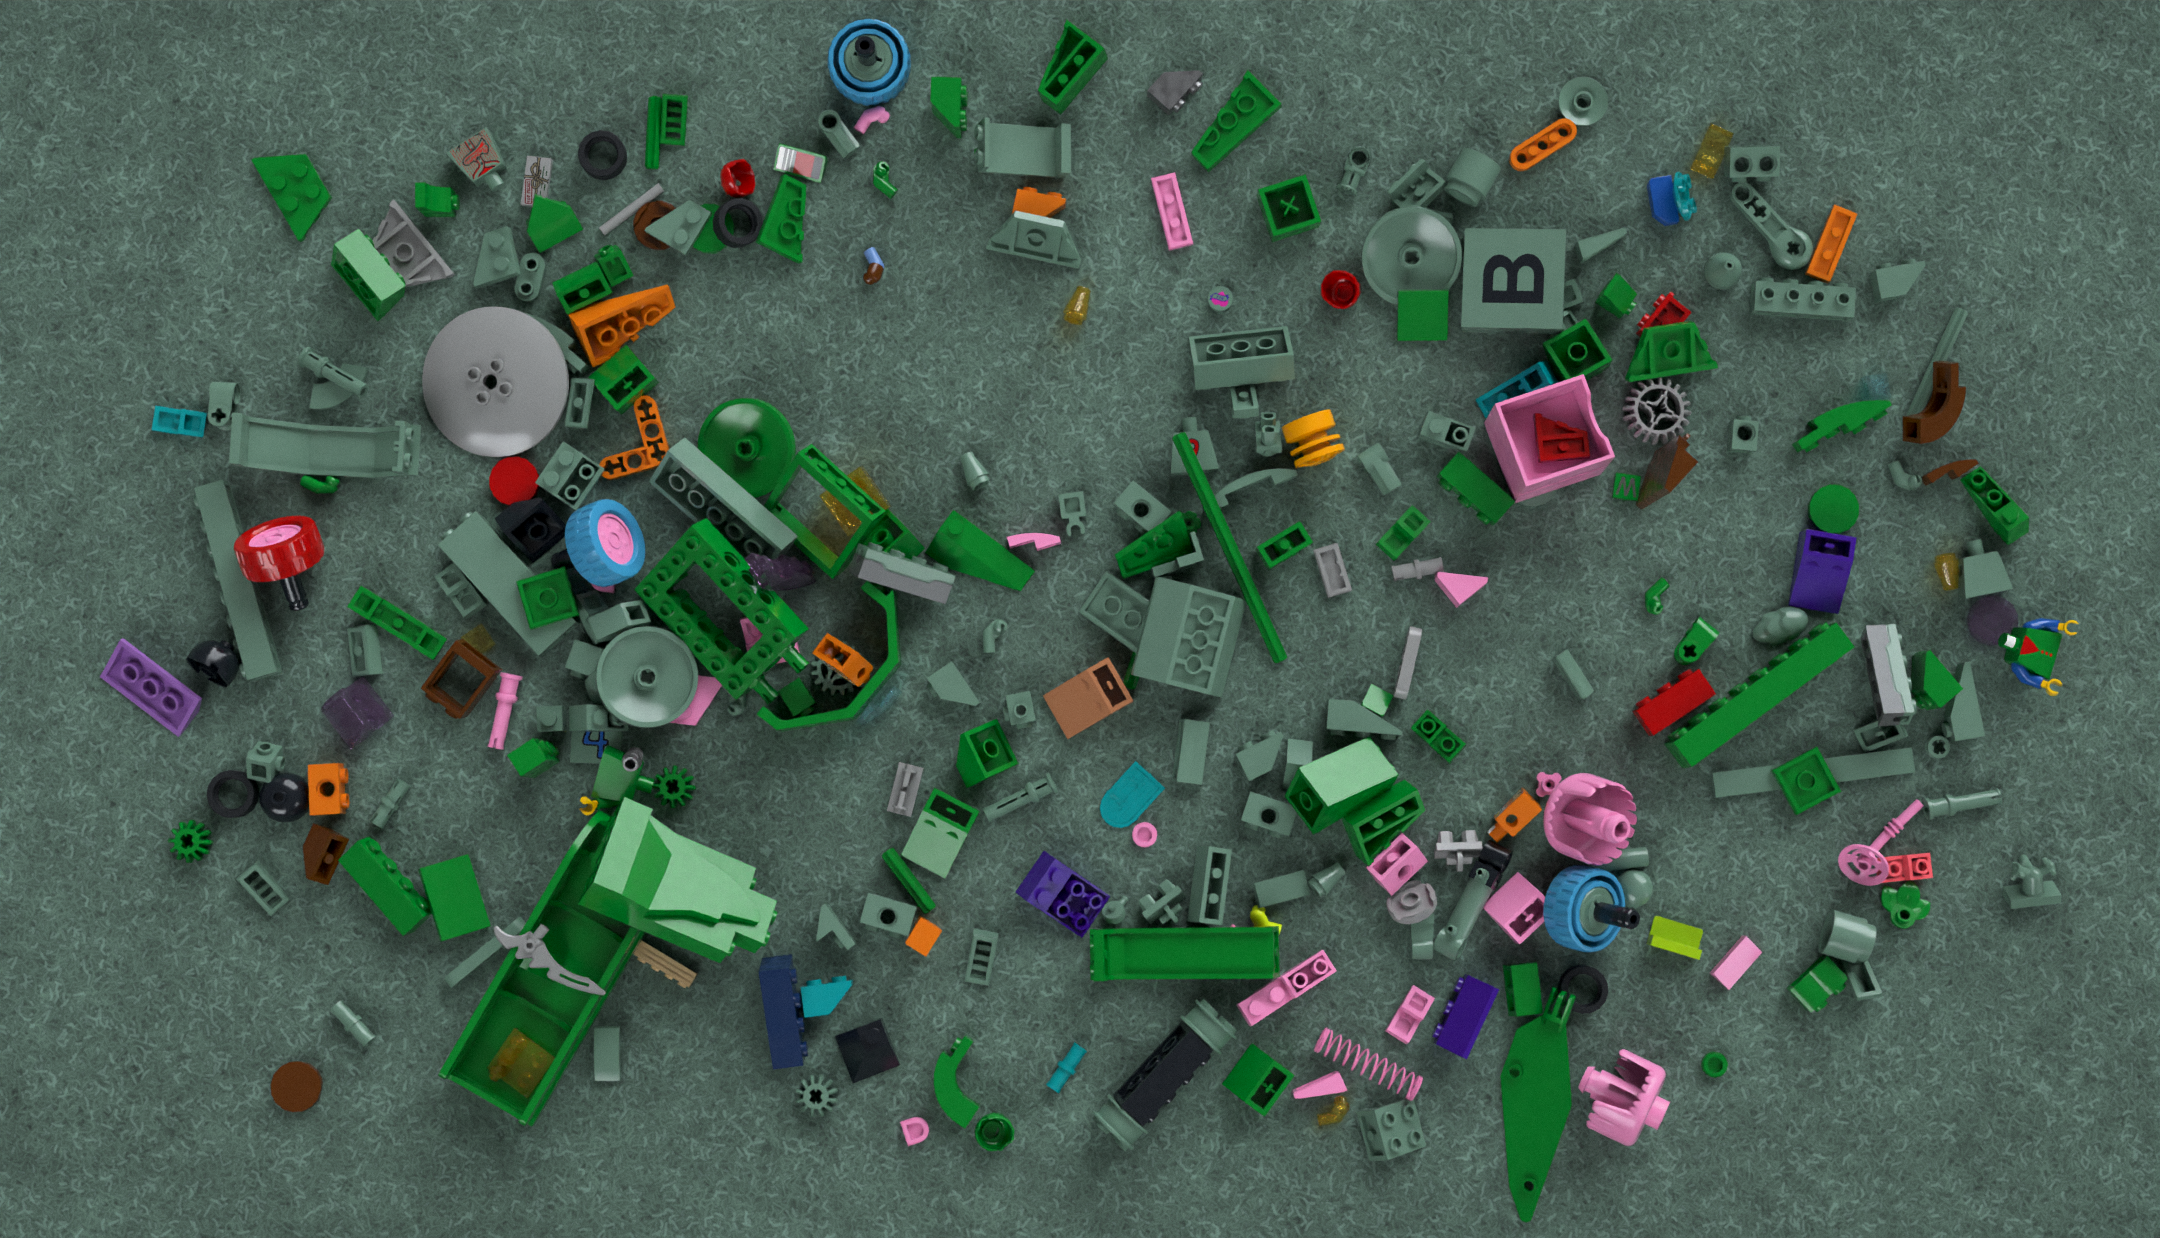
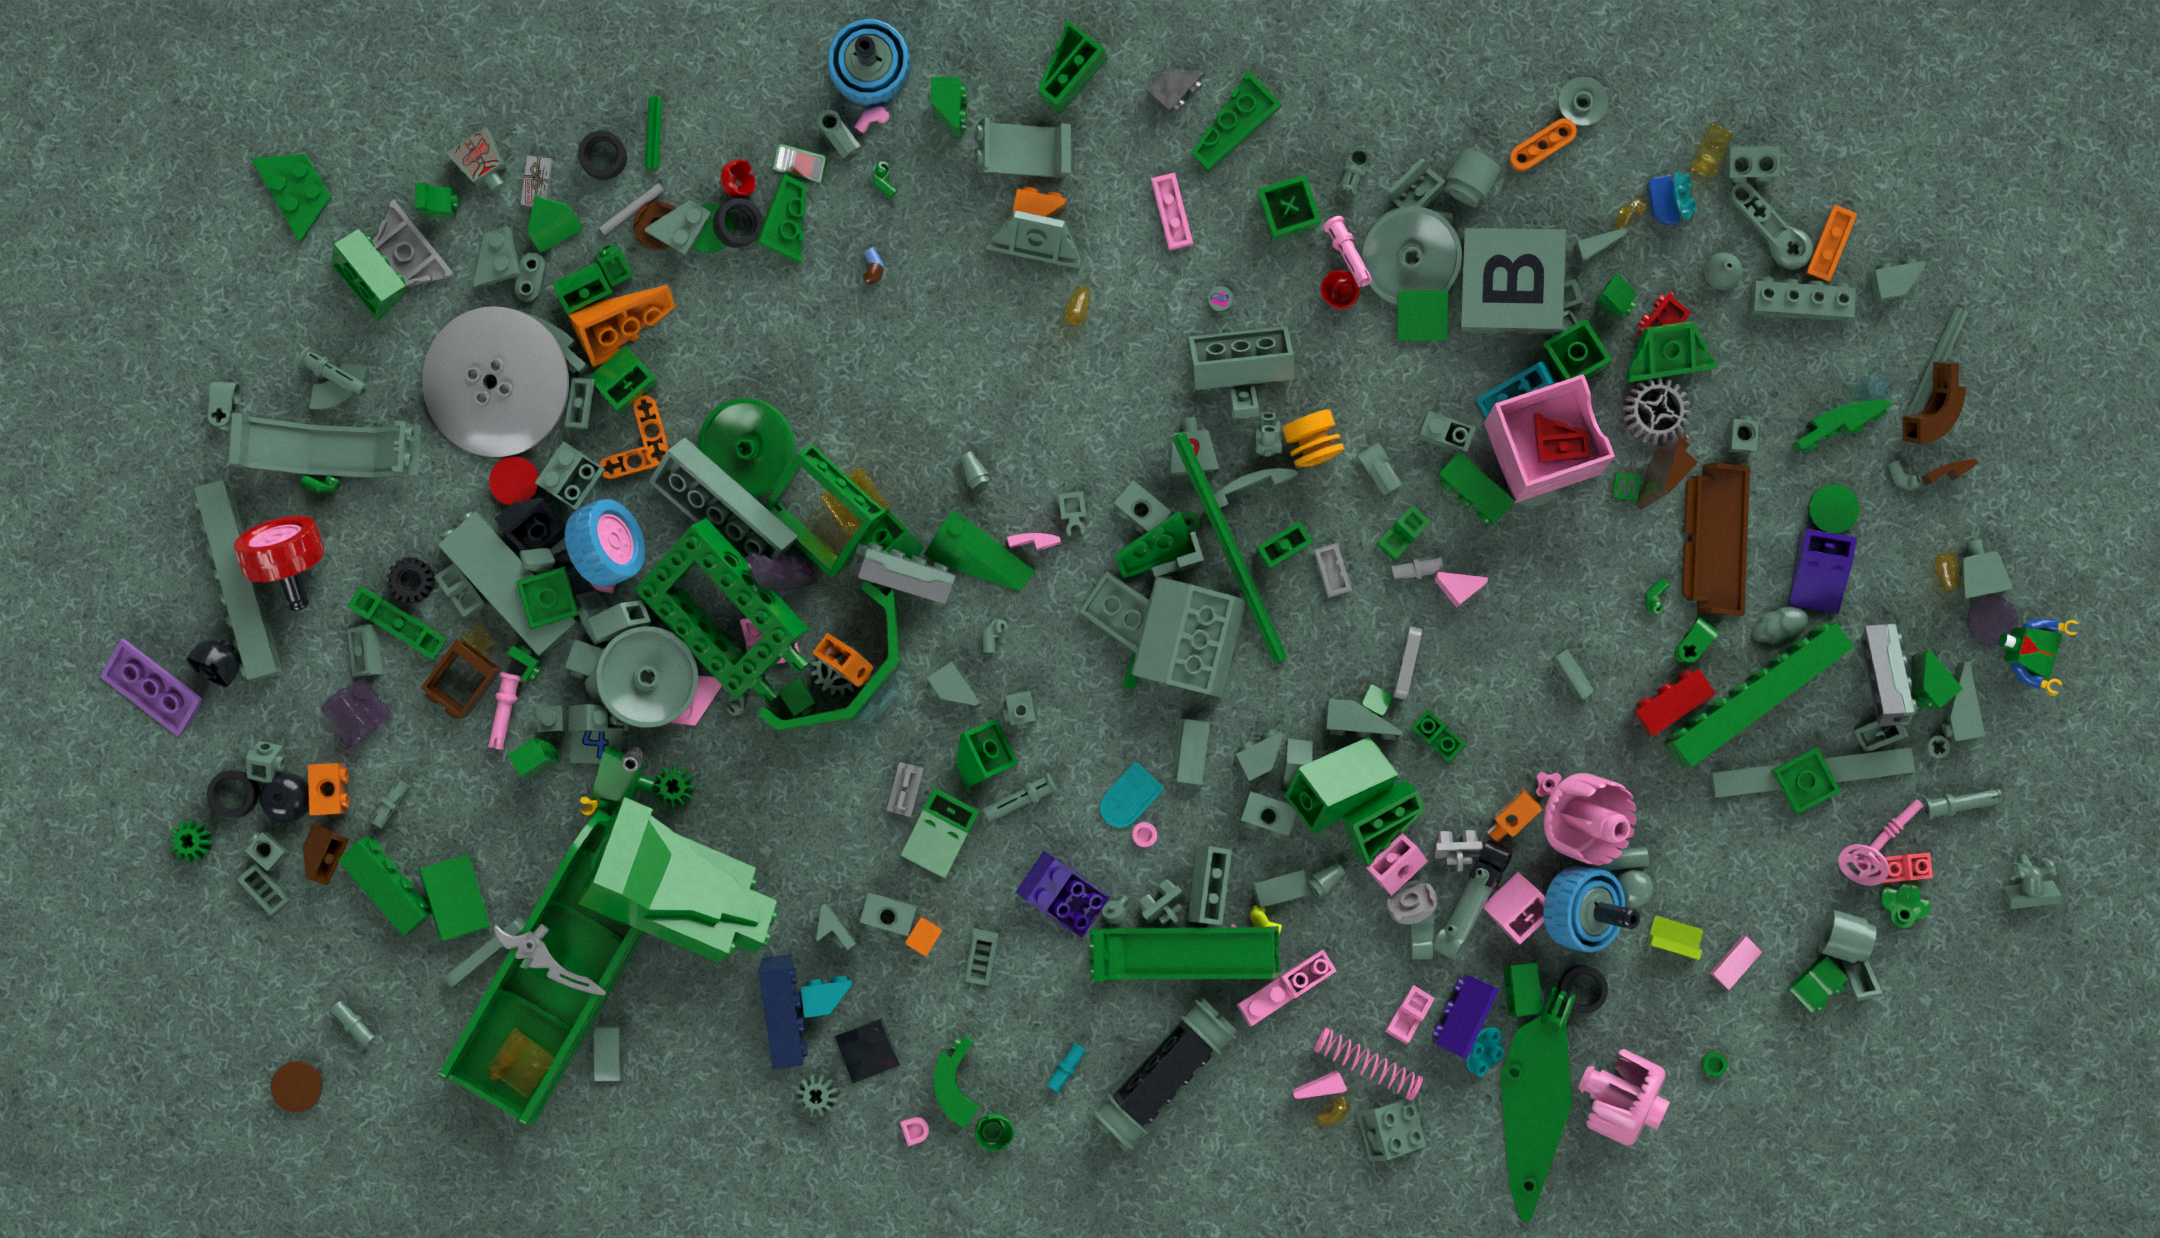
(179, 421): teal slope -> none
(276, 856): none -> sand green brick
(397, 573): none -> black tyre
(526, 657): none -> green bracket
(537, 560): none -> sand green slope
(666, 964): tan piece -> none
(673, 98): green slope -> none
(908, 880): green axle -> none
(1088, 698): nougat slope -> none
(1258, 1079): green slope -> none
(1343, 242): none -> bright pink pin
(1485, 1051): none -> teal dish
(1628, 210): none -> clear yellow arm
(1717, 539): none -> reddish brown slope
(1998, 508): green slope -> none

